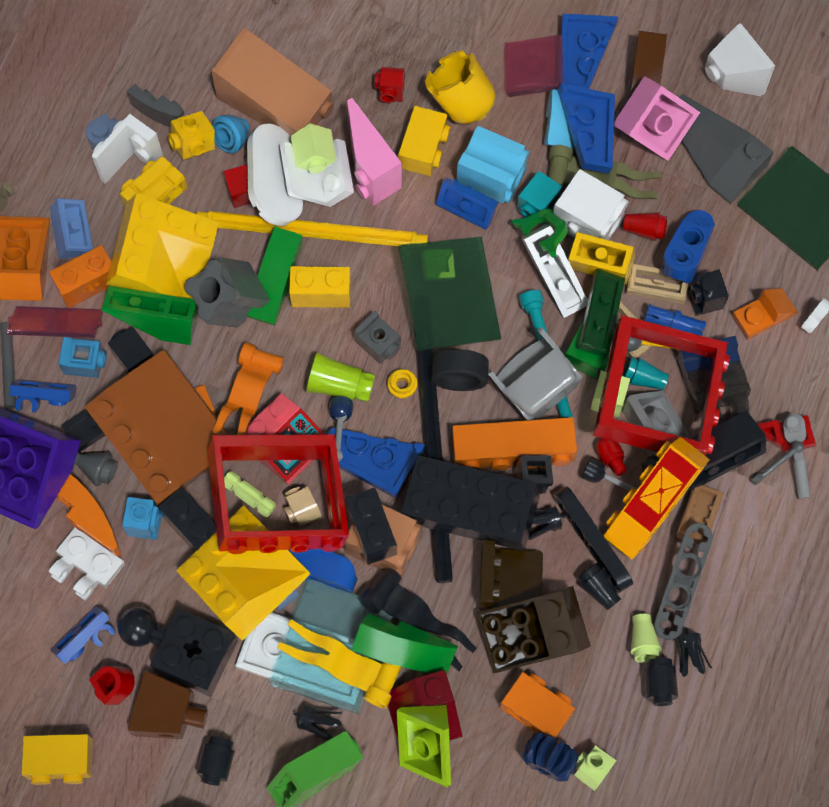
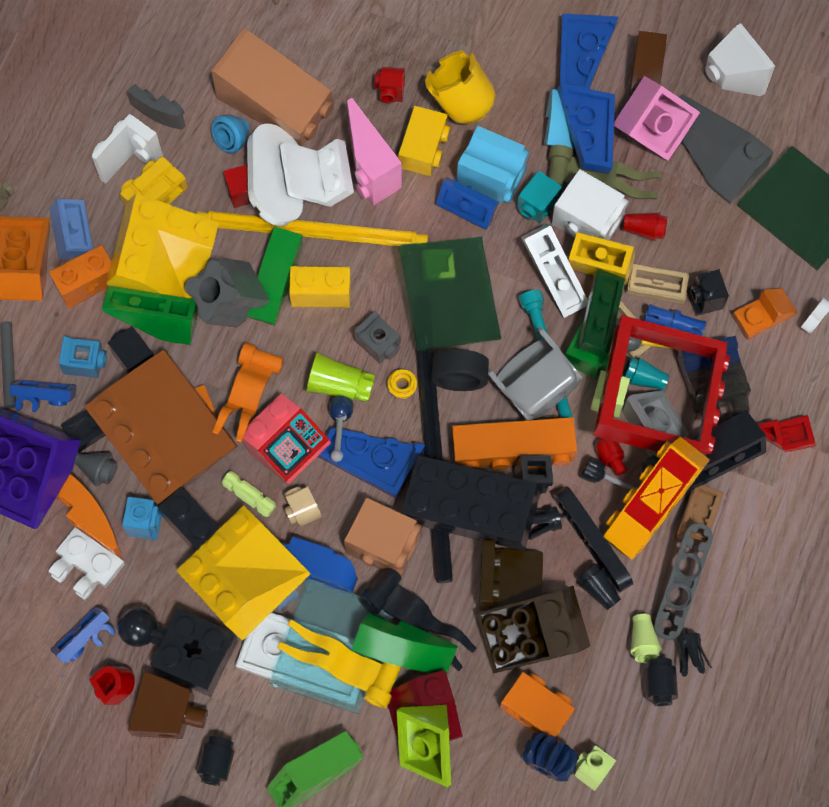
(55, 322): clear pink piece -> none
(57, 758): yellow brick -> none
(100, 130): sand blue plate -> none
(192, 135): yellow brick -> none
(278, 448): red window -> none
(311, 717): black piece -> none
(313, 148): yellowish green brick -> none
(371, 526): black brick -> none
(534, 65): clear pink tile -> none
(546, 216): green helmet -> none
(688, 246): blue piece -> none
(795, 431): light grey piece -> none
(797, 447): dark grey hinge -> none

